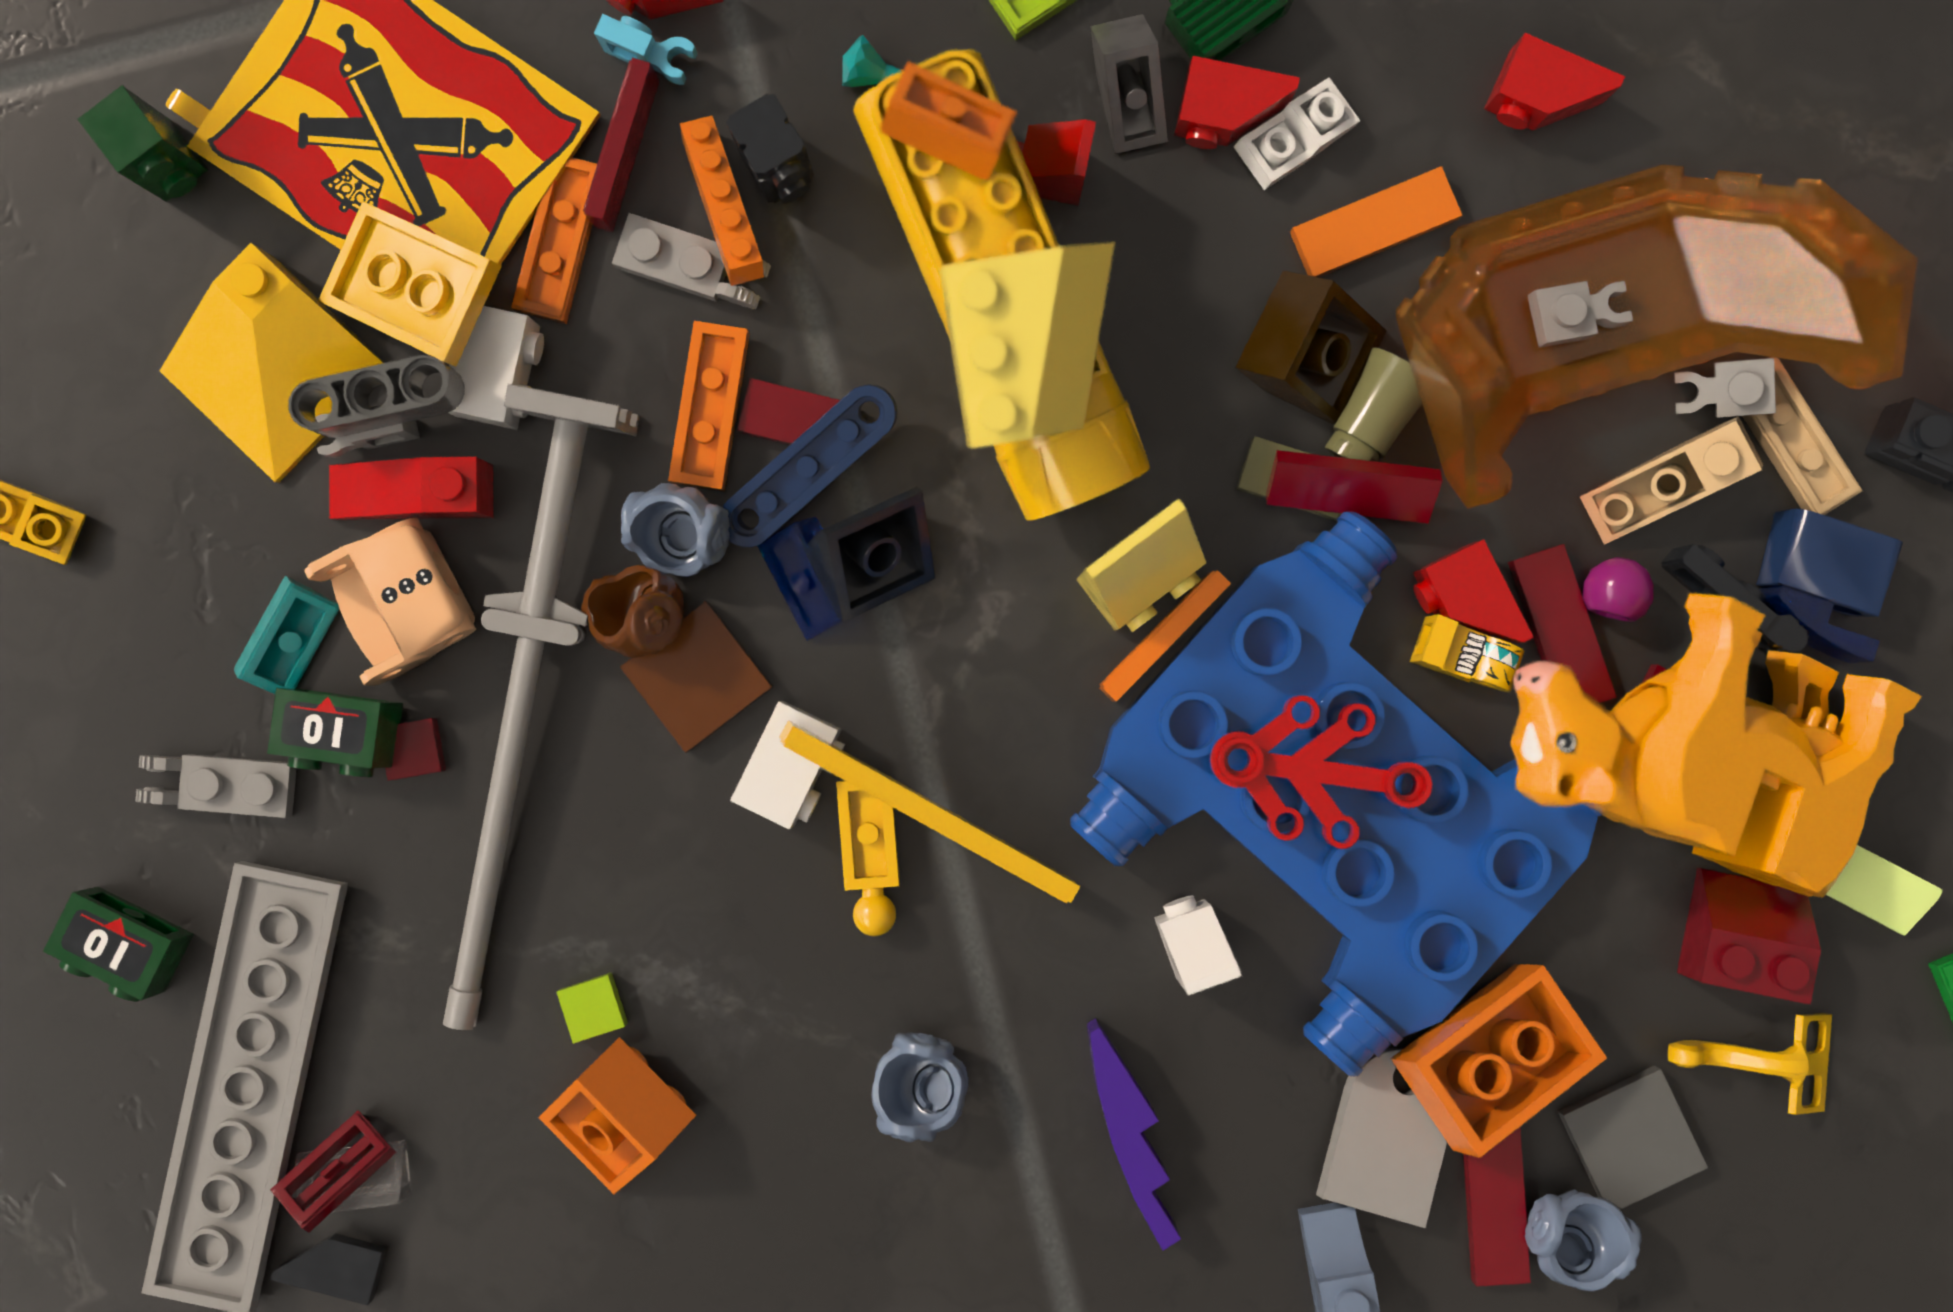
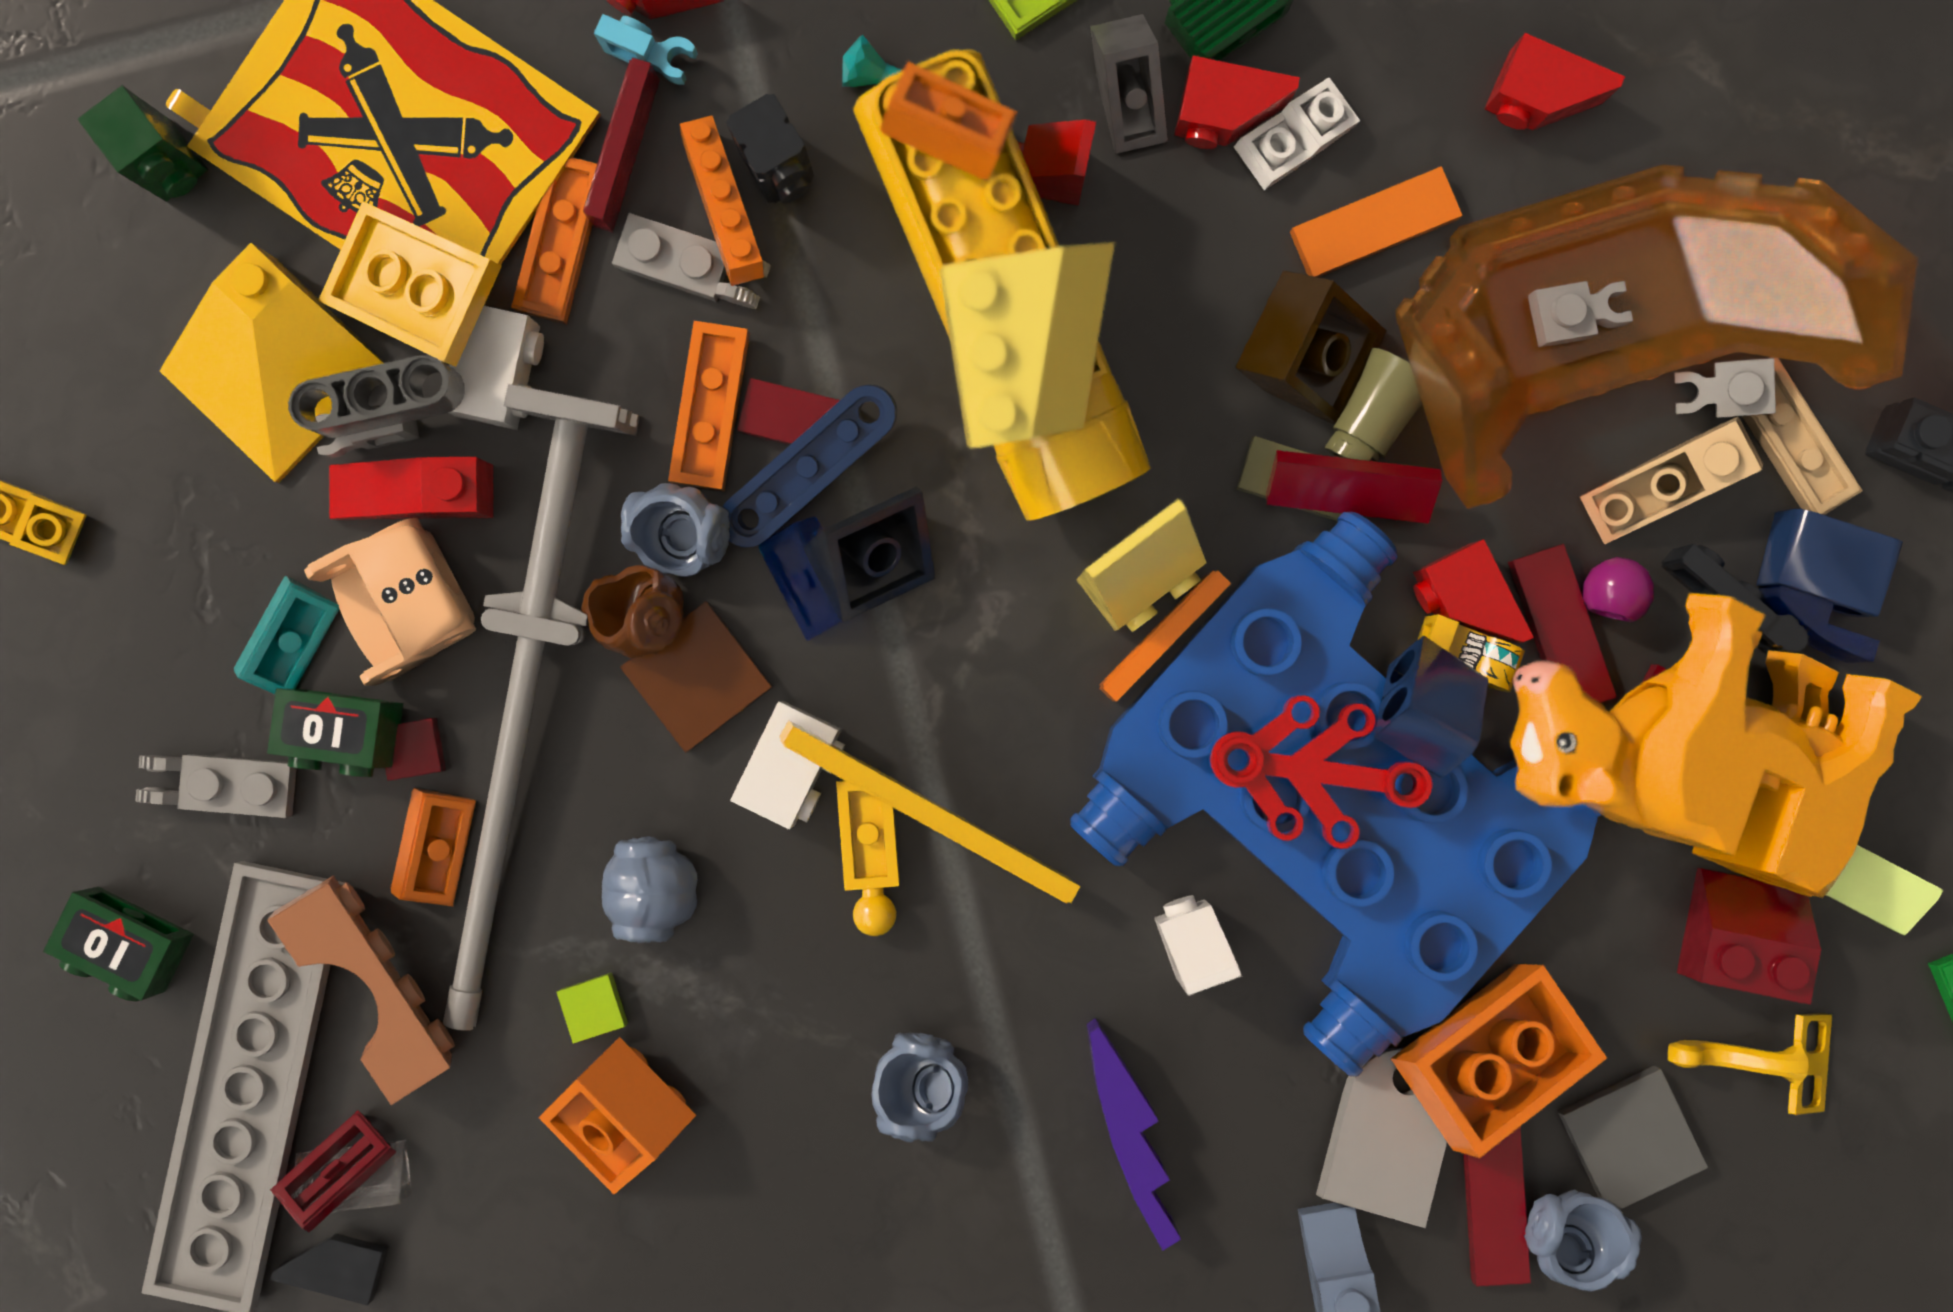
(328, 929): none -> nougat arch
(432, 847): none -> orange slope
(648, 890): none -> sand blue hair
(1432, 709): none -> dark blue piece

